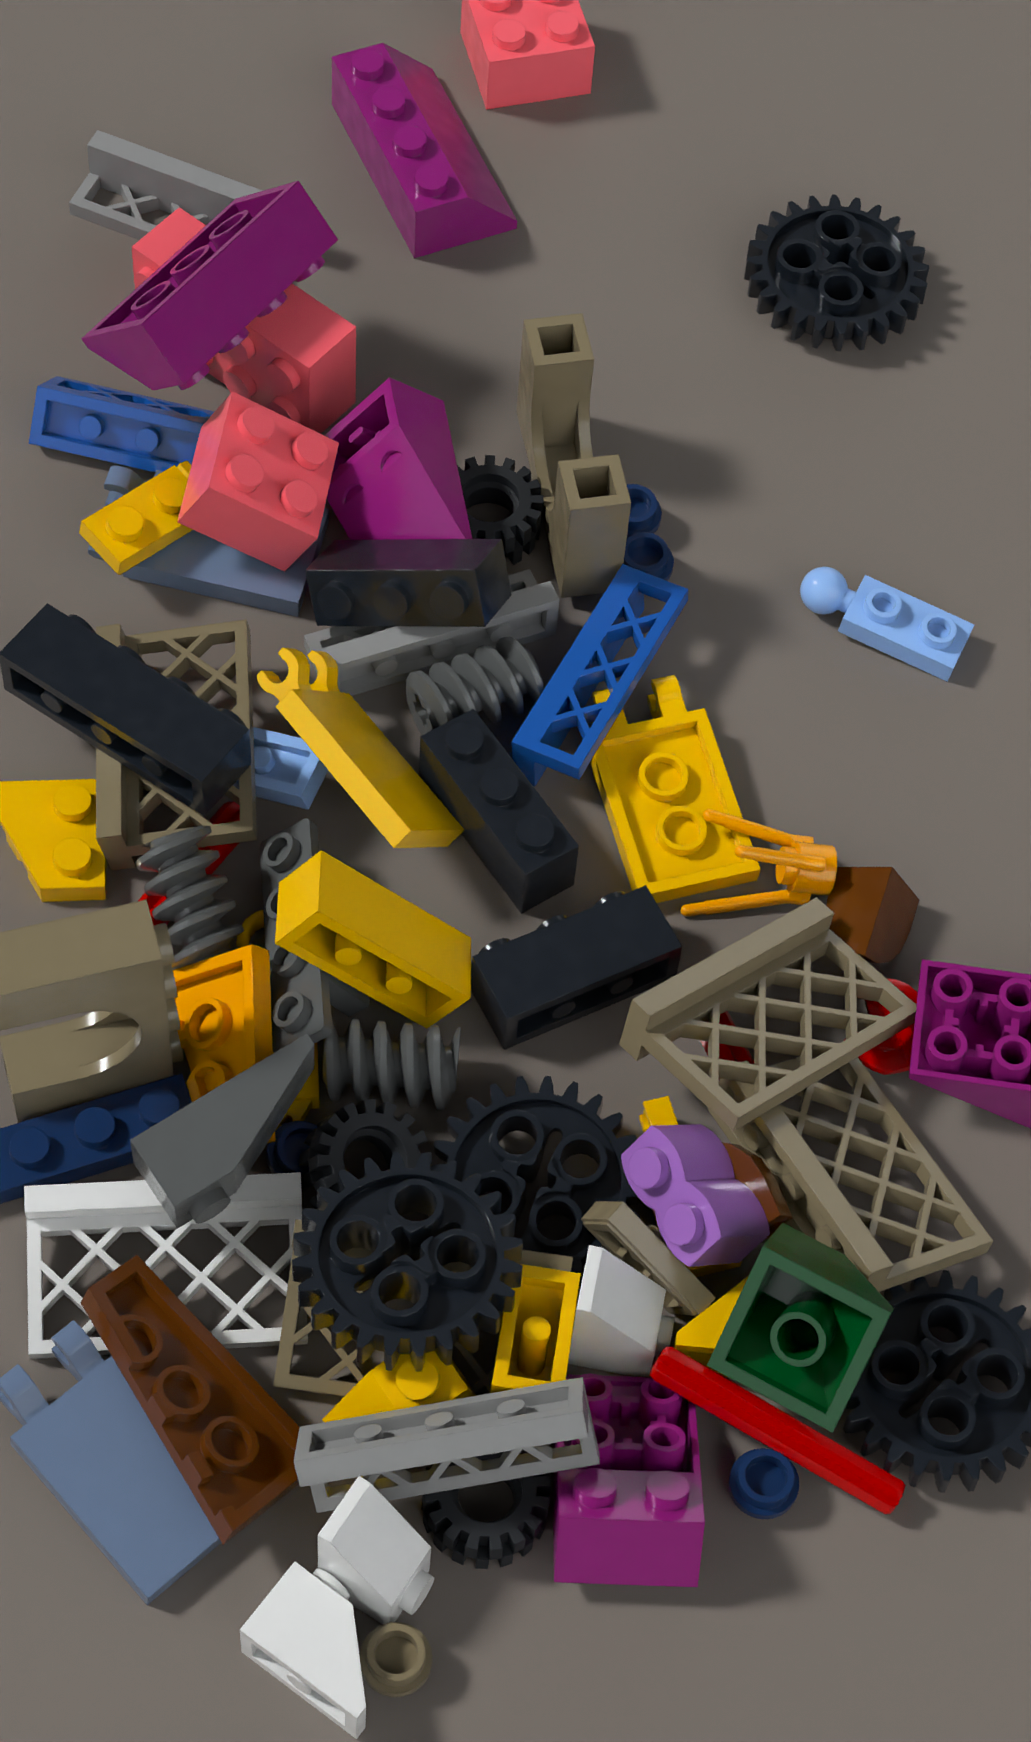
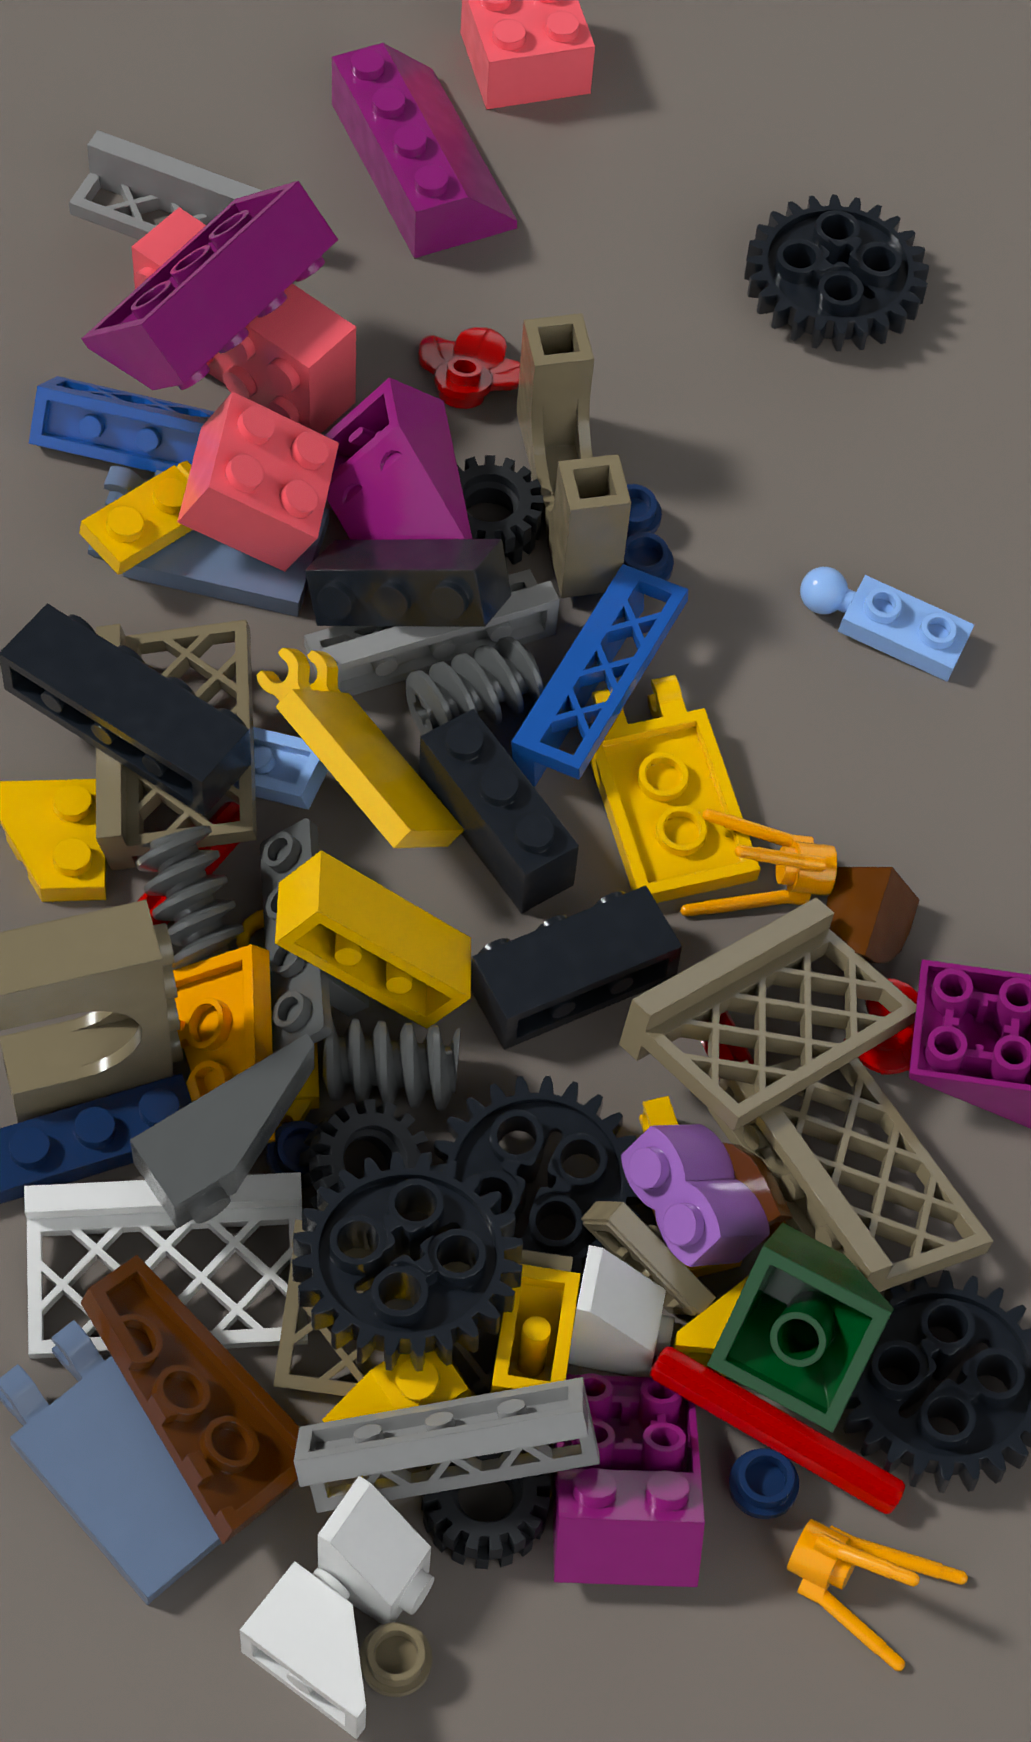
(469, 366): none -> red plate
(829, 1557): none -> light orange plant

